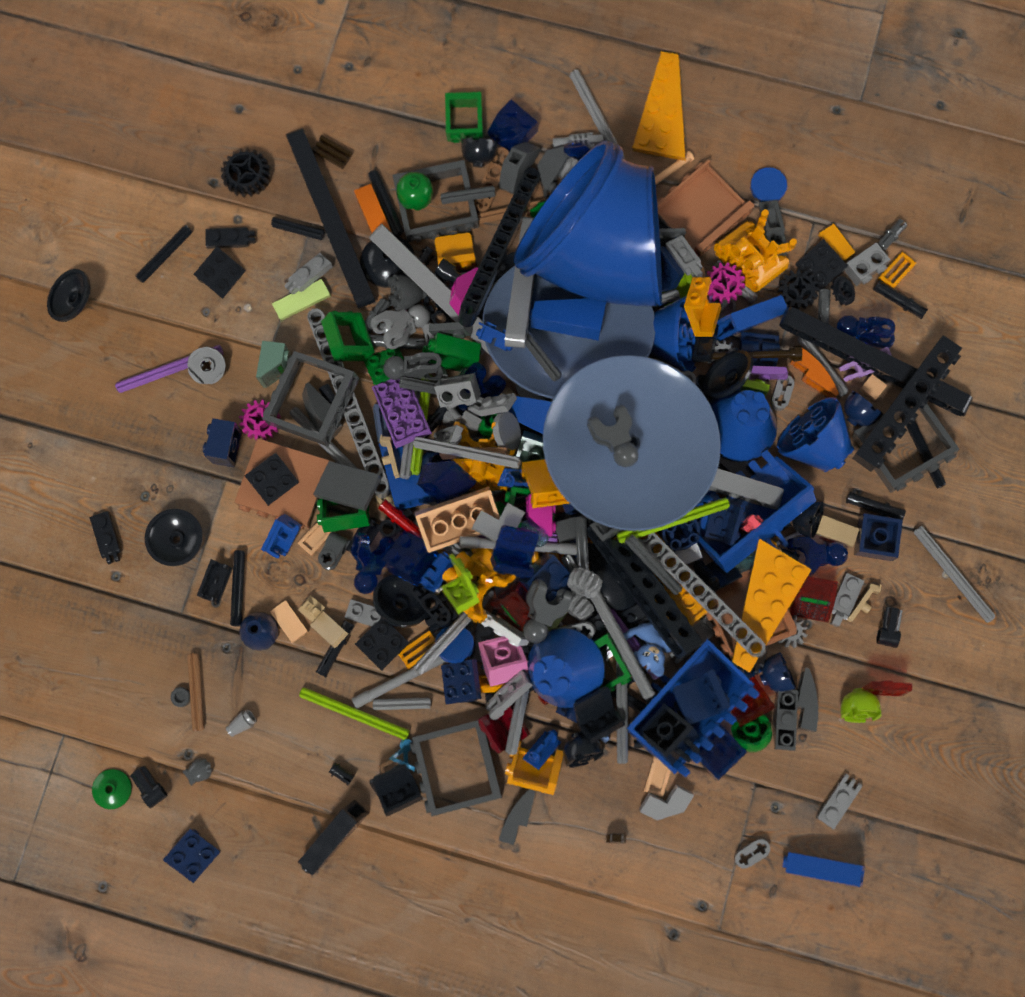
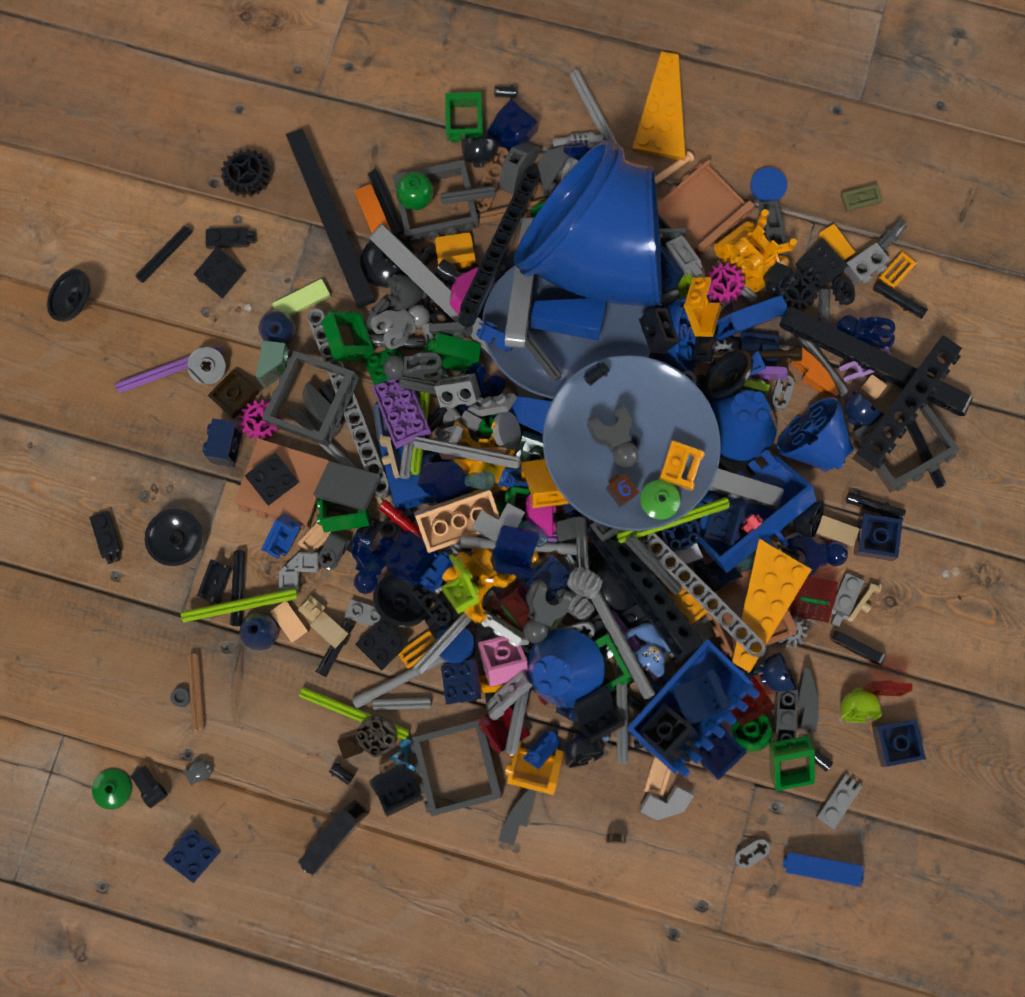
(233, 393): none -> dark brown plate
(238, 605): none -> lime axle
(242, 722): light grey cone -> none
(285, 323): none -> dark blue piece
(290, 573): none -> light grey tile
(297, 228): black axle -> none
(308, 274): light grey hinge -> none
(319, 144): dark brown tile -> none
(349, 747): none -> dark brown plate
(376, 735): none -> dark brown tile
(481, 480): none -> clear light blue cone
(505, 91): none -> black pin
(597, 373): none -> black pin
(621, 489): none -> reddish brown brick
(653, 506): none -> bright green dish
(658, 330): none -> black brick
(675, 464): none -> light orange plate
(758, 364): none -> blue tile
(779, 279): none -> black brick
(780, 751): none -> green window
(821, 760): none -> black pin
(857, 648): none -> black beam
(861, 198): none -> olive plate
(889, 631): black piece -> none
(898, 743): none -> dark blue brick
(954, 574): light grey axle -> none

